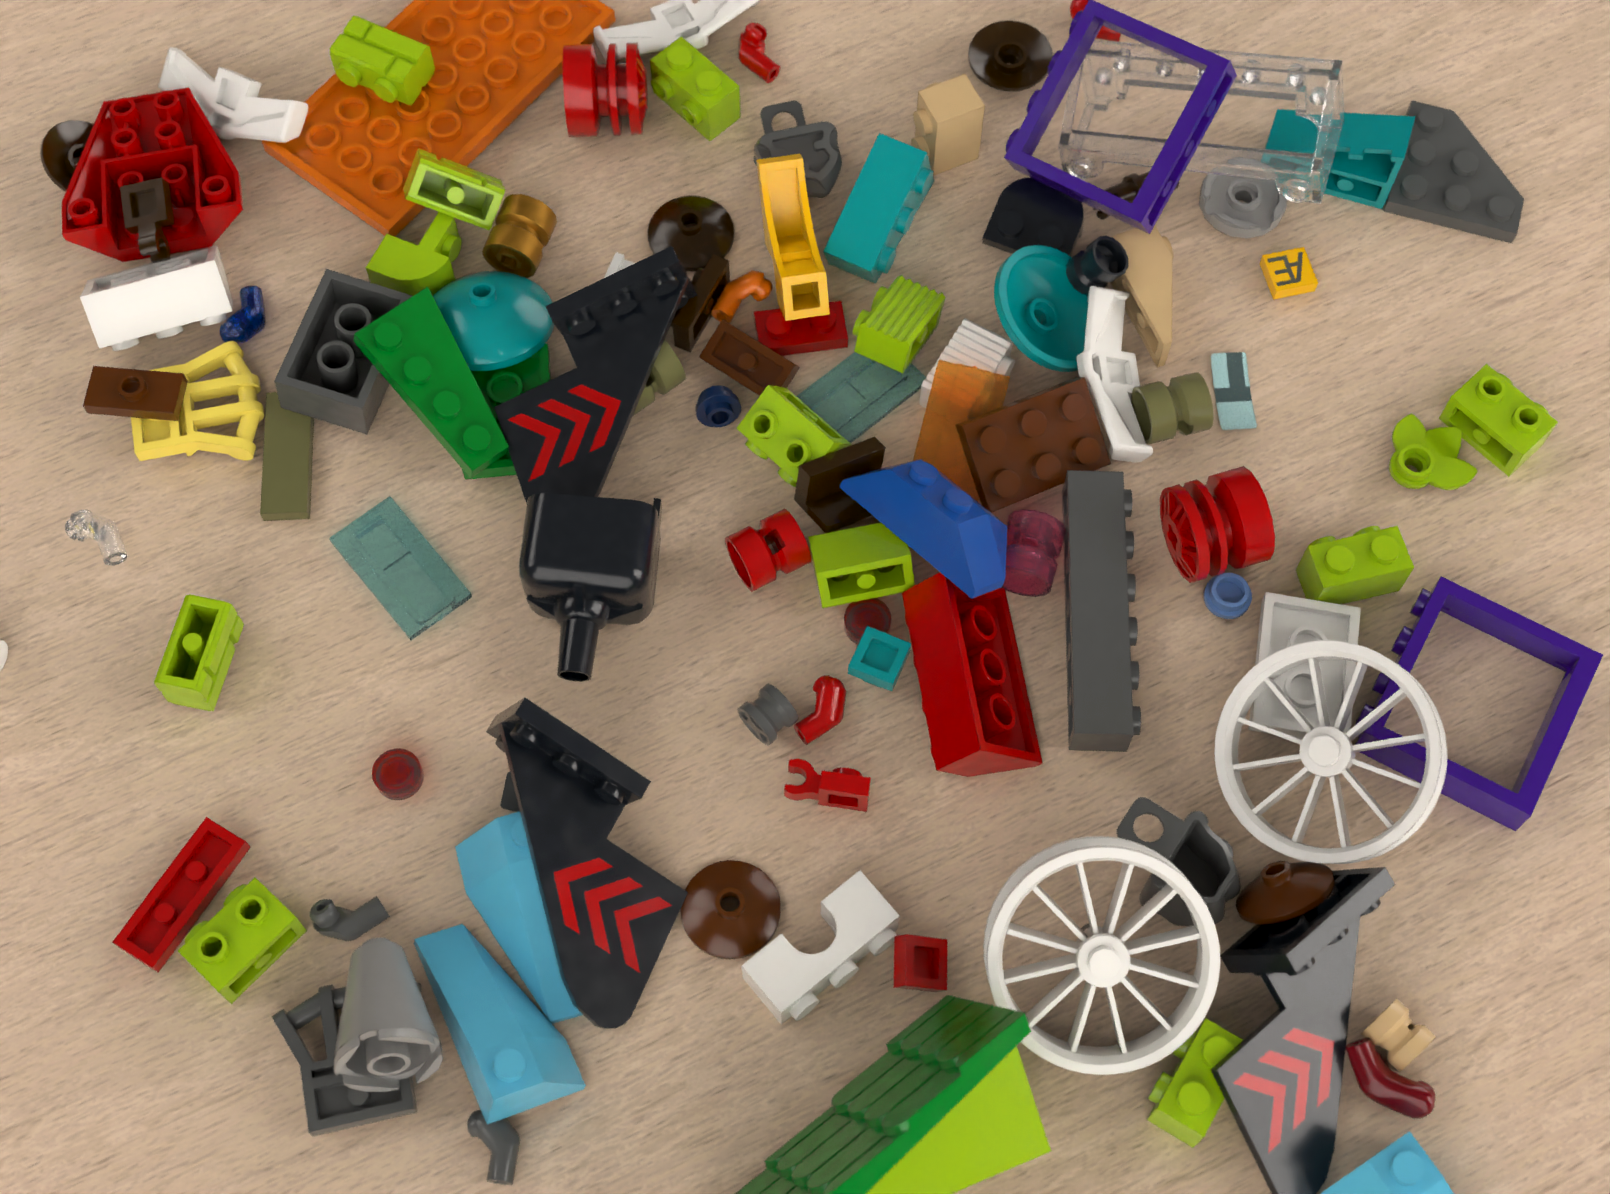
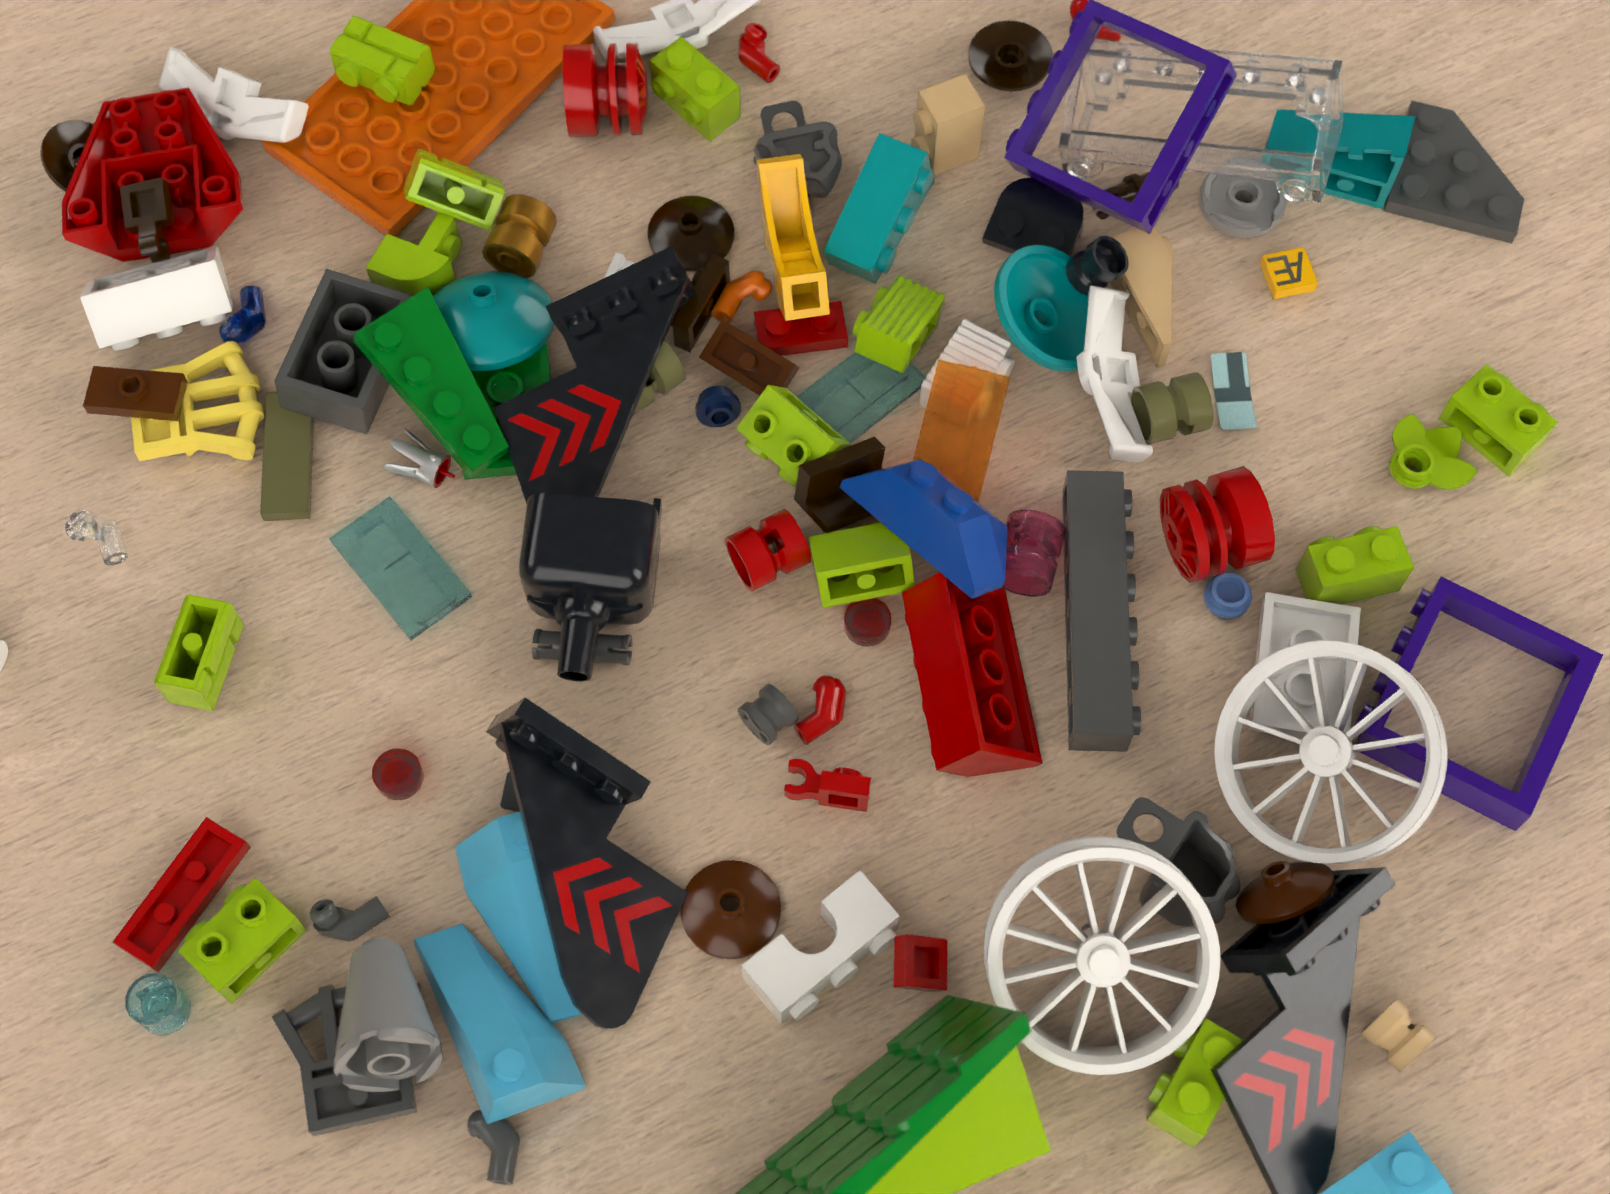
(150, 996): none -> clear light blue wheel
(433, 464): none -> flat silver piece
(604, 648): none -> dark grey pin
(879, 658): teal tile -> none
(1033, 444): reddish brown plate -> none
(1386, 1086): dark red arm -> none

